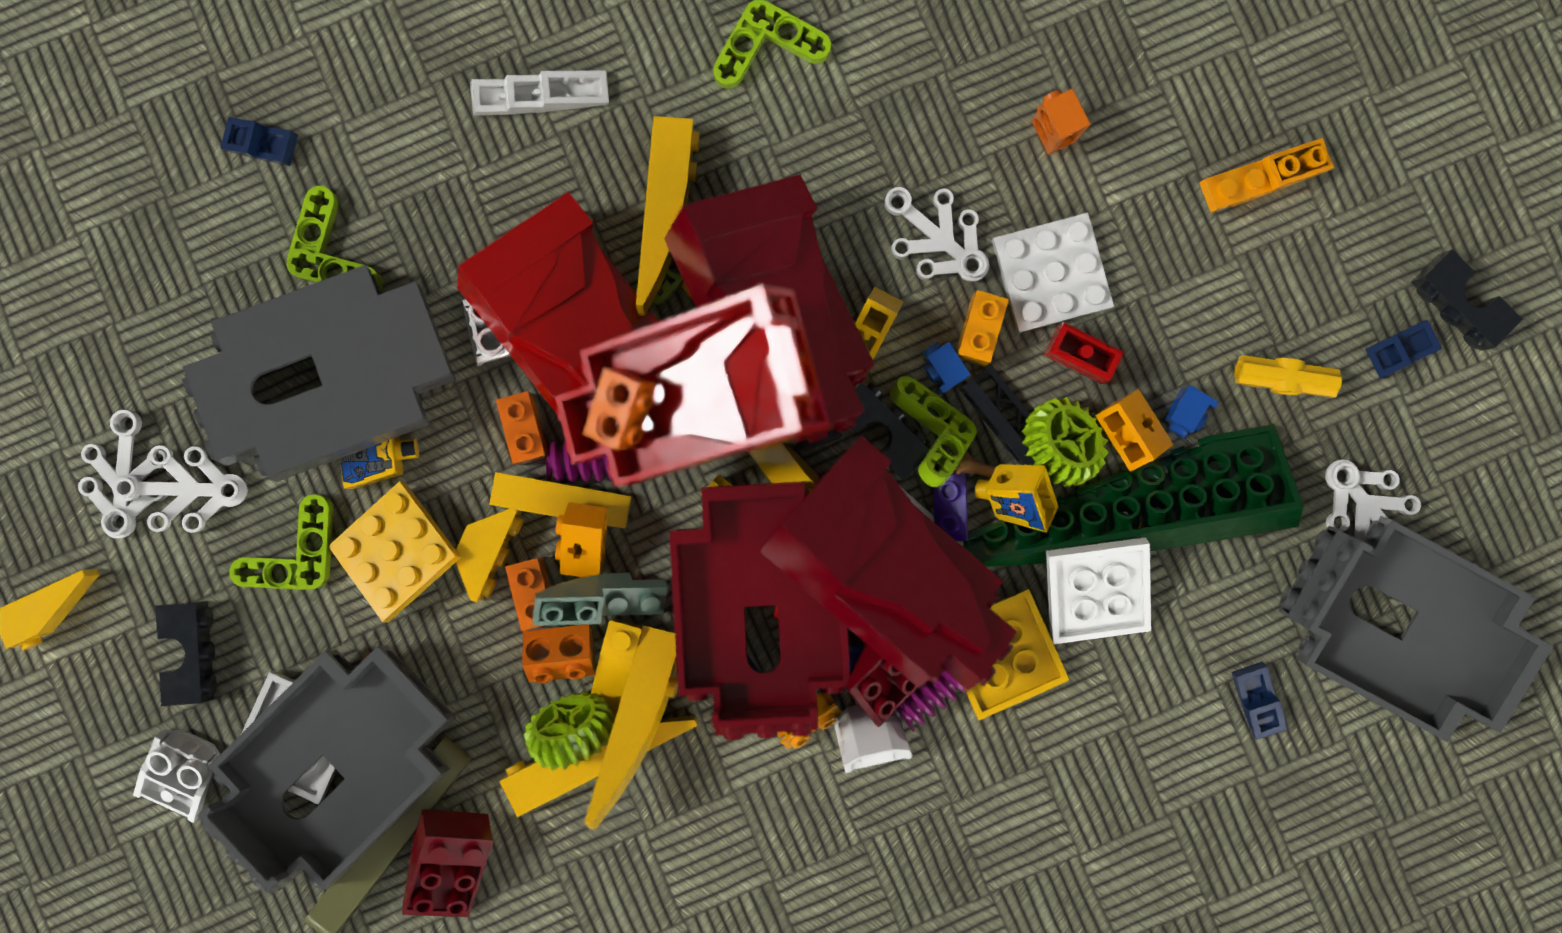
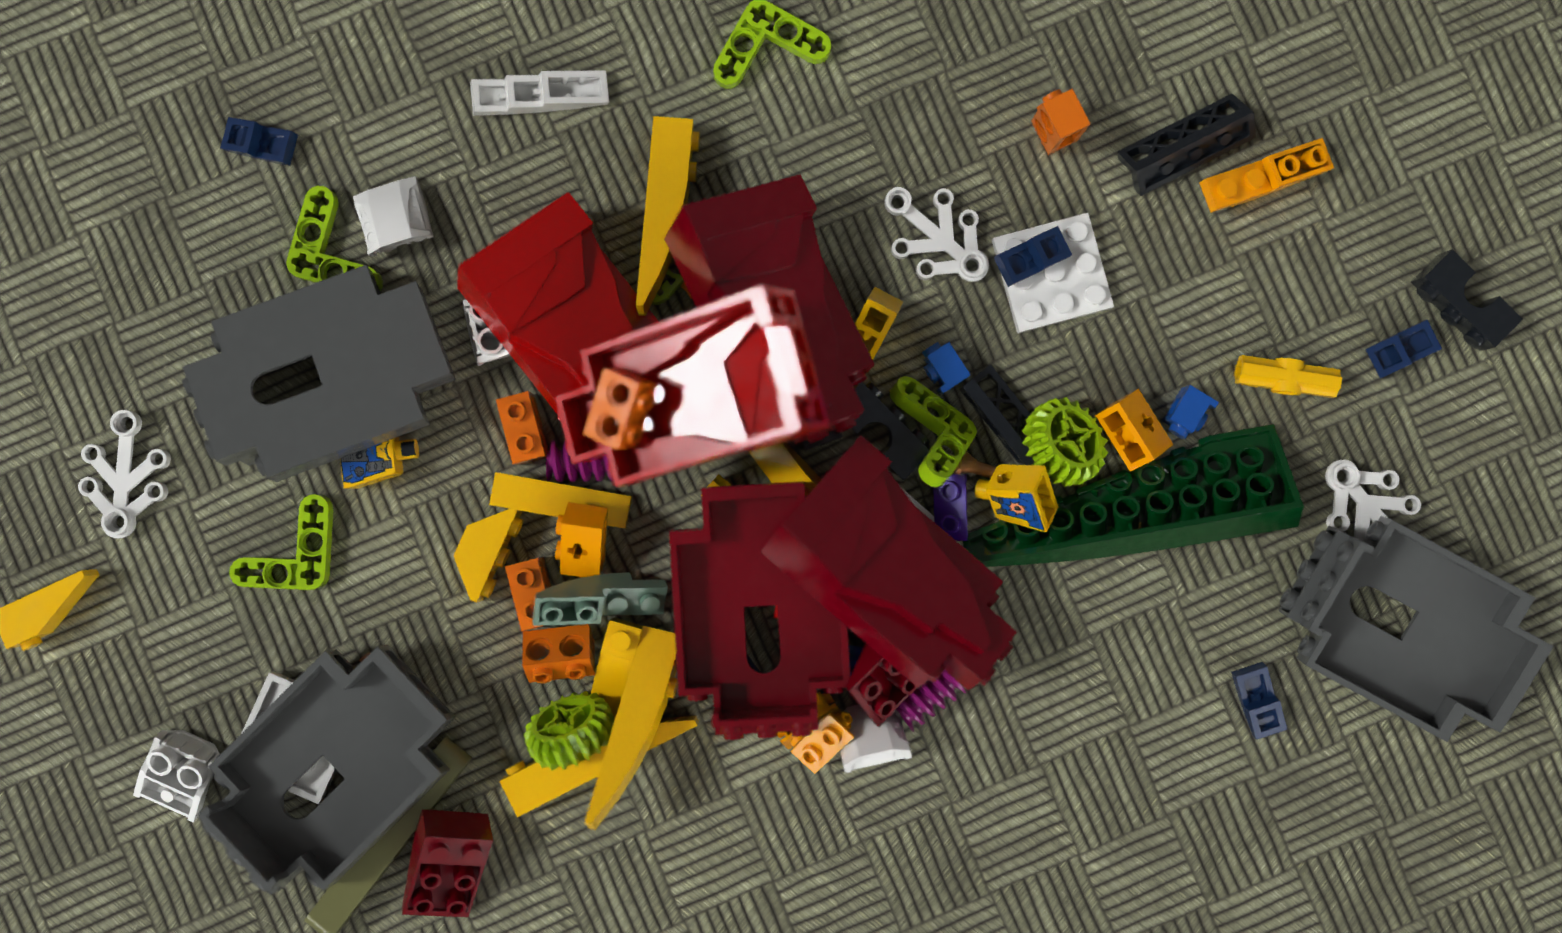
(187, 489): white plant -> none
(190, 626): black arch -> none
(393, 215): none -> white slope
(394, 552): yellow plate -> none
(826, 742): none -> light orange hinge
(981, 328): light orange brick -> none
(1029, 667): yellow plate -> none
(1032, 256): none -> dark blue slope
(1083, 353): red brick -> none
(1099, 590): white plate -> none
(1193, 146): none -> black fence

